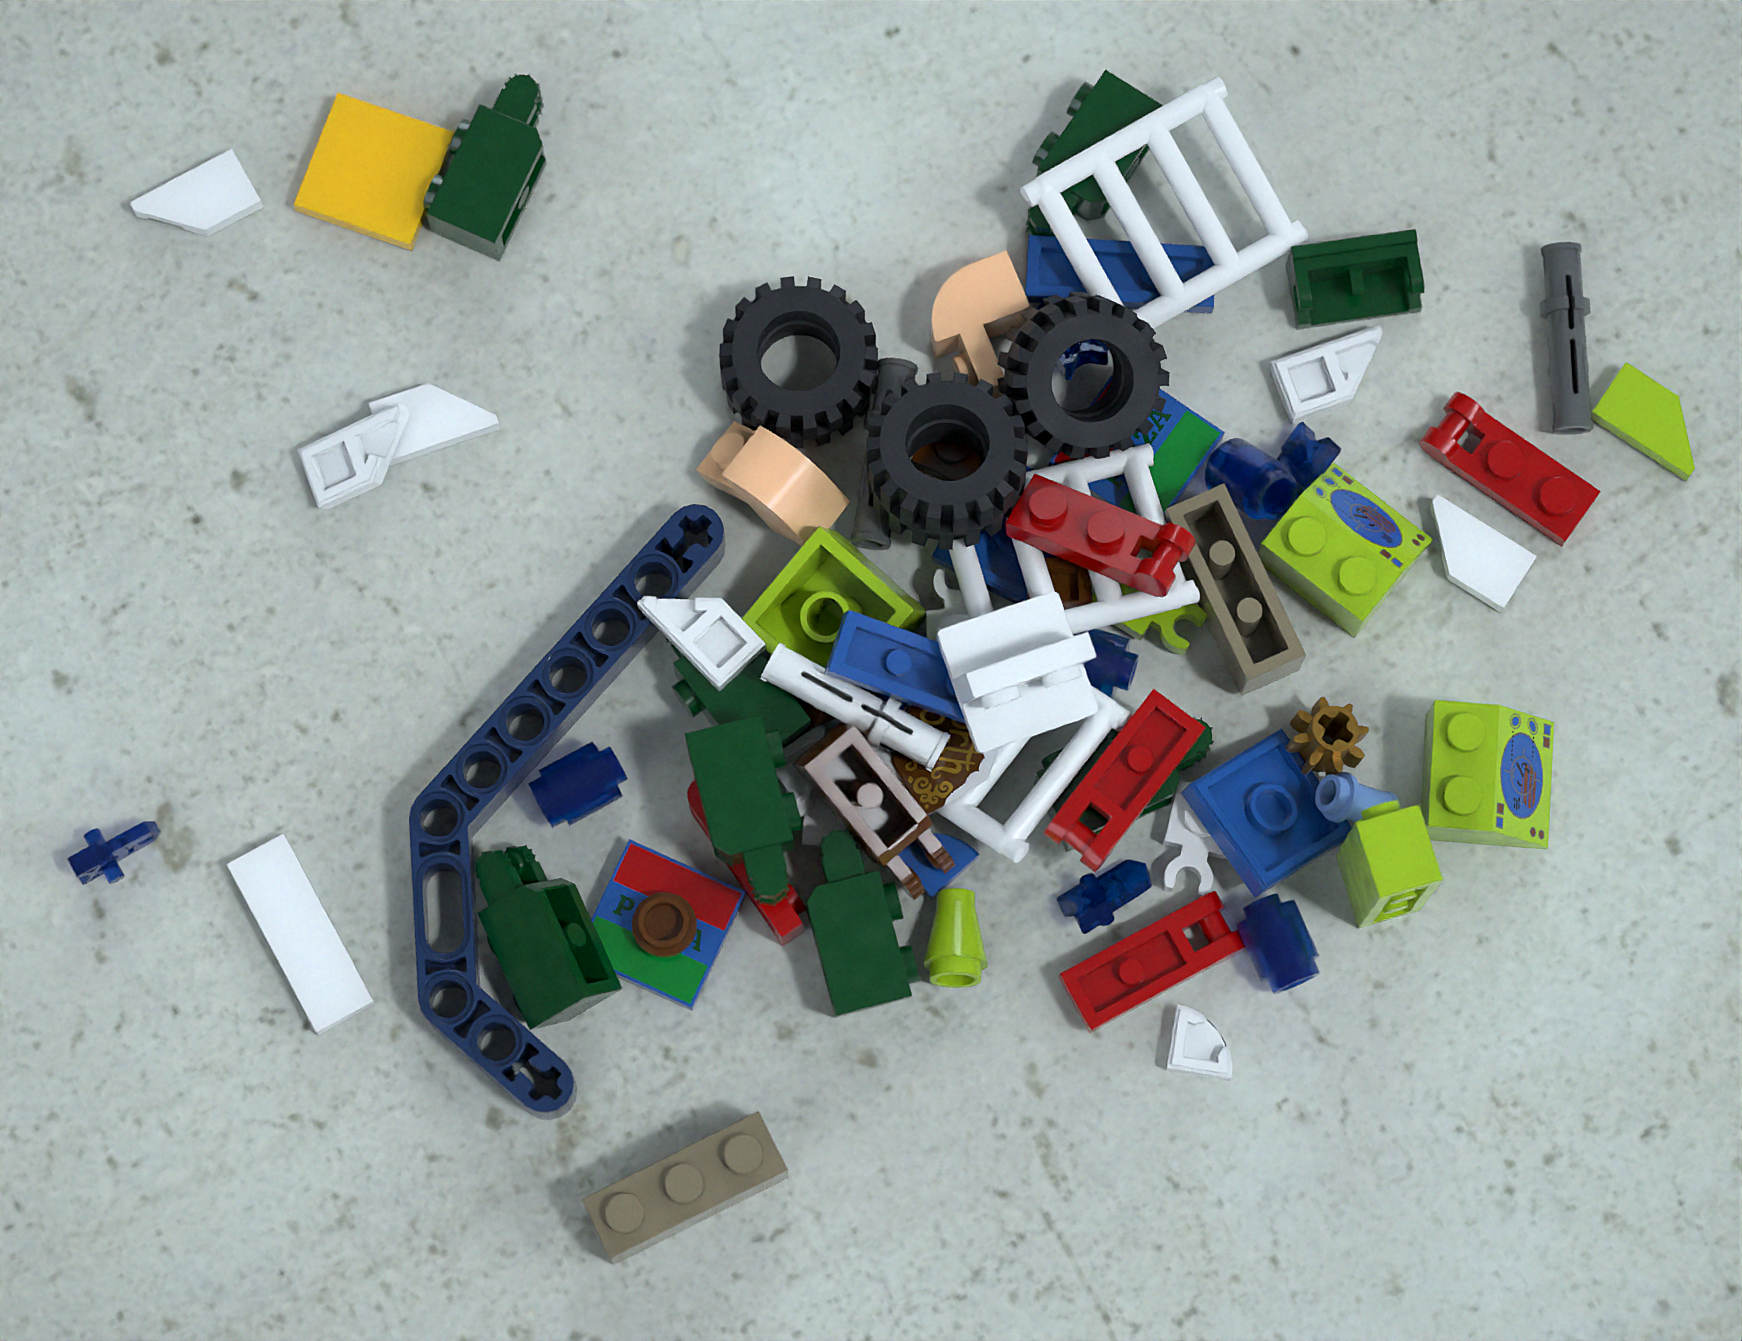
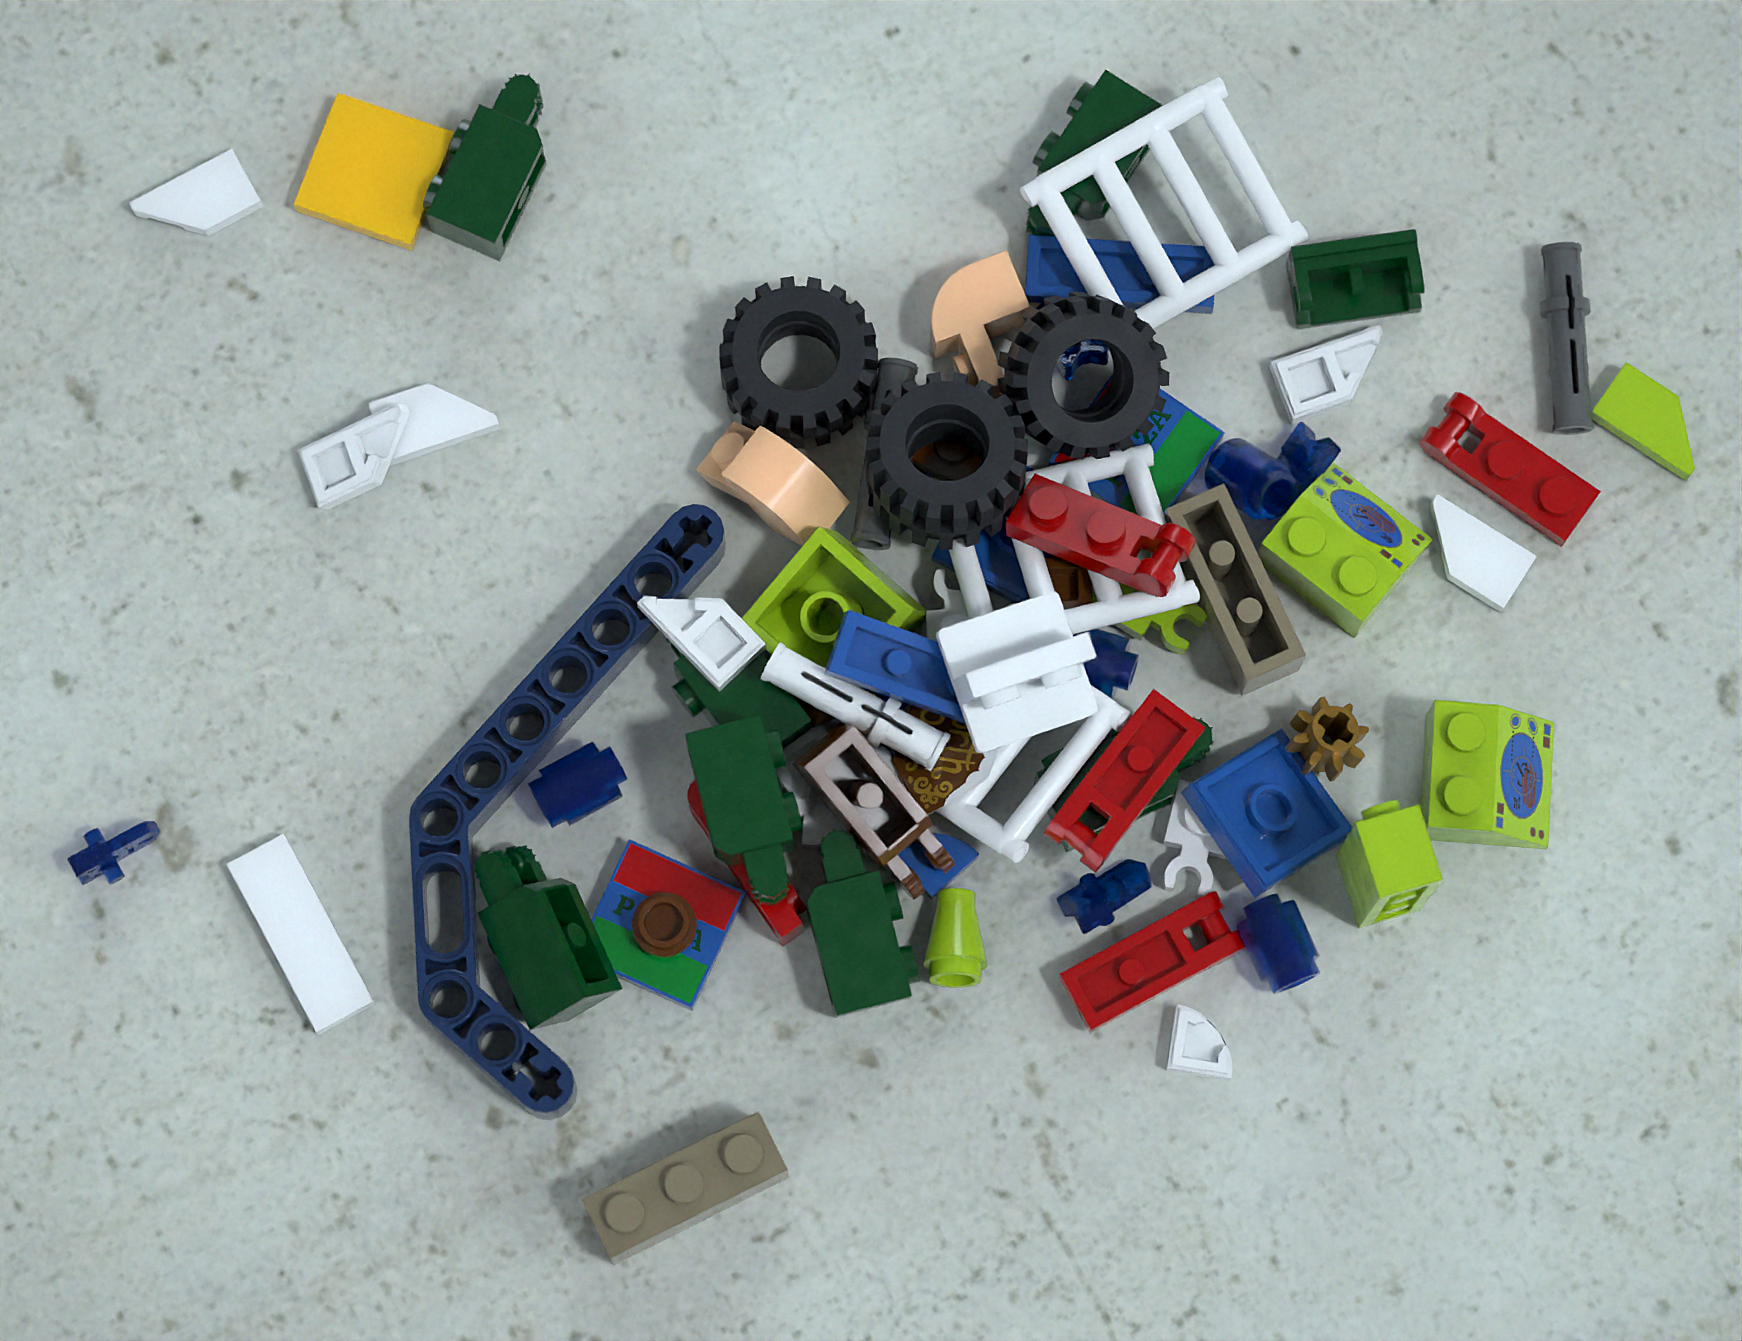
(1344, 798): medium blue pin -> none

